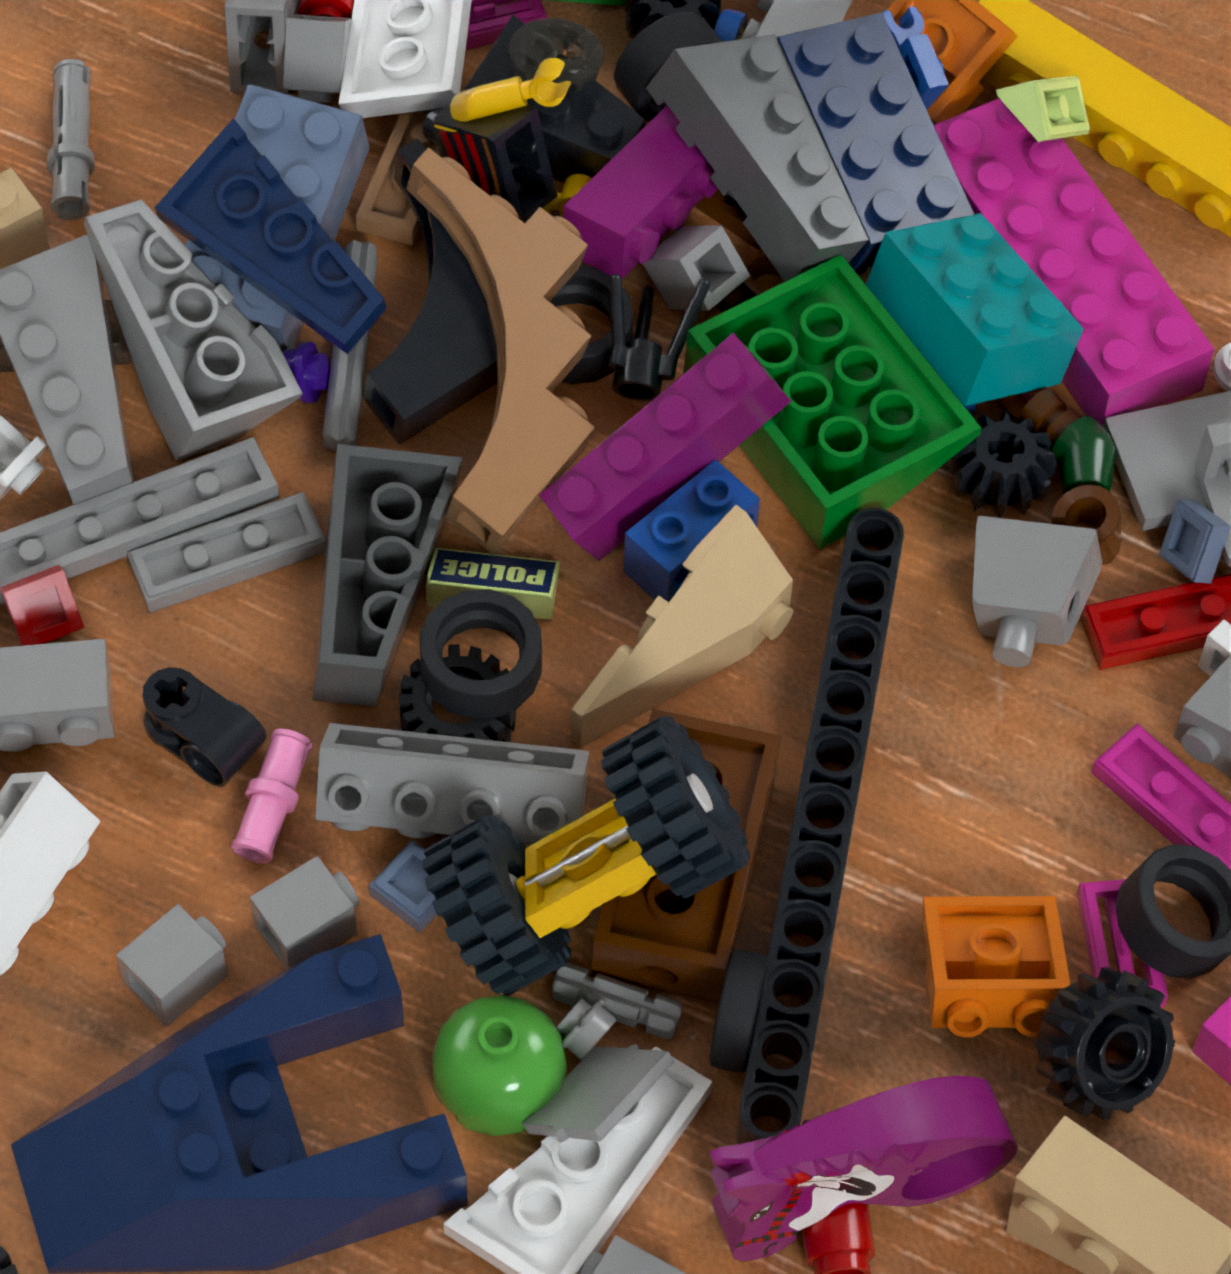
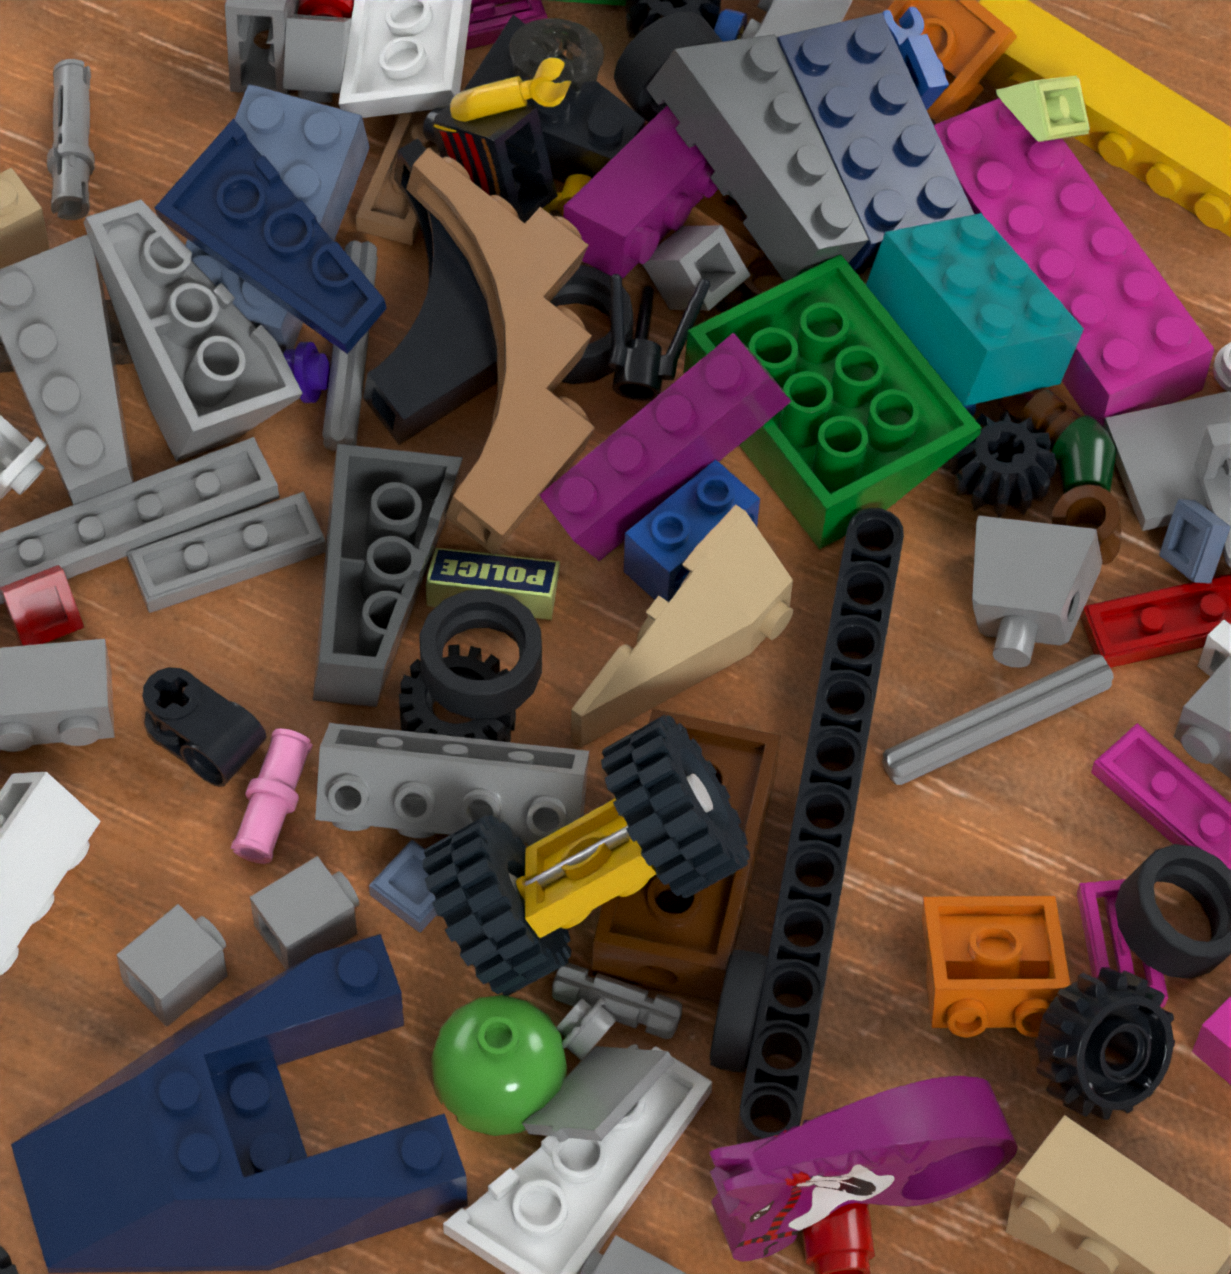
(997, 719): none -> light grey axle

